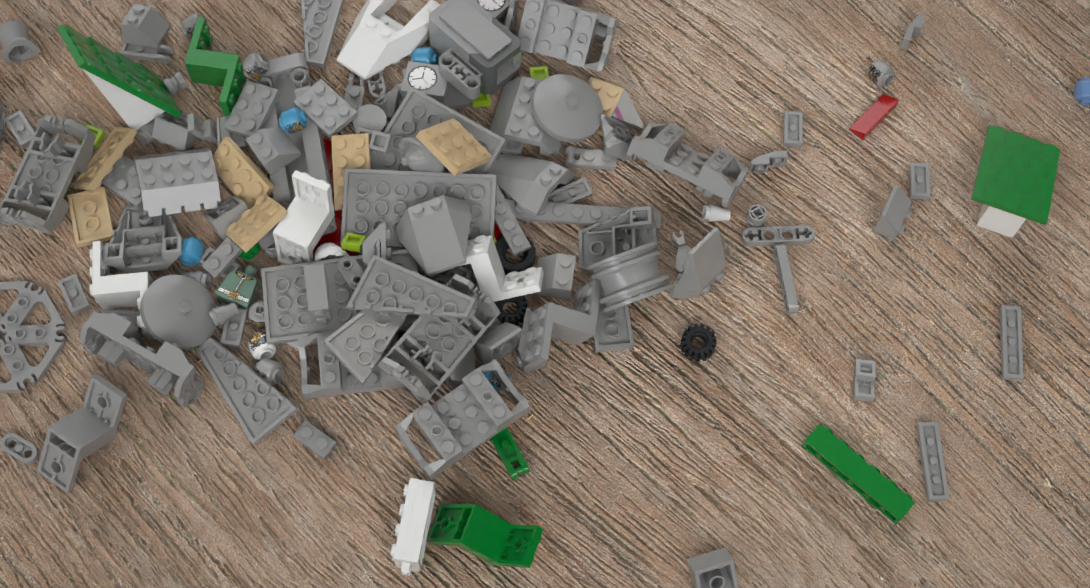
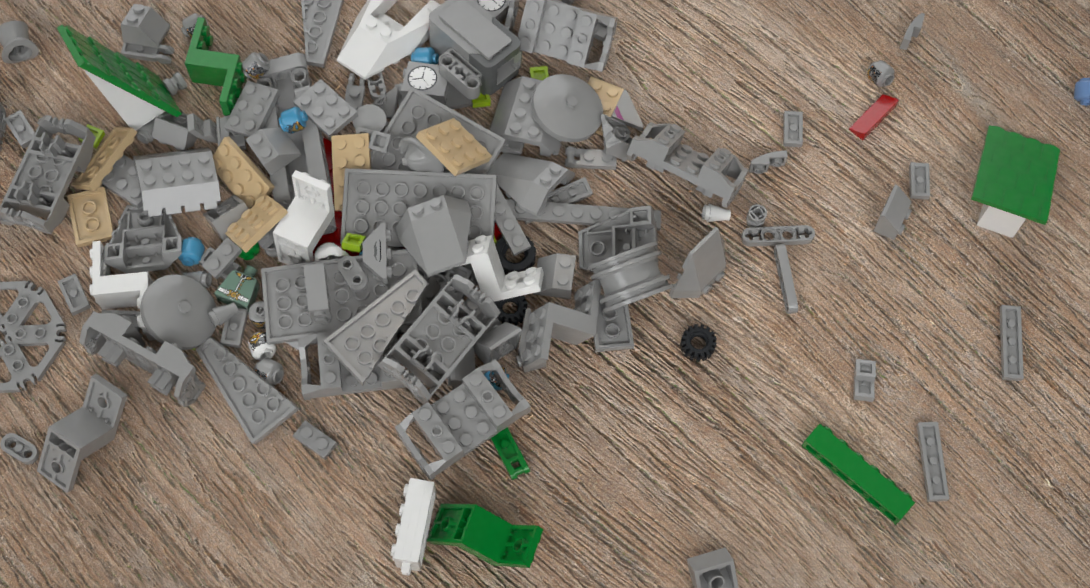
(402, 291): light grey wing -> none
(682, 252): white piece -> none

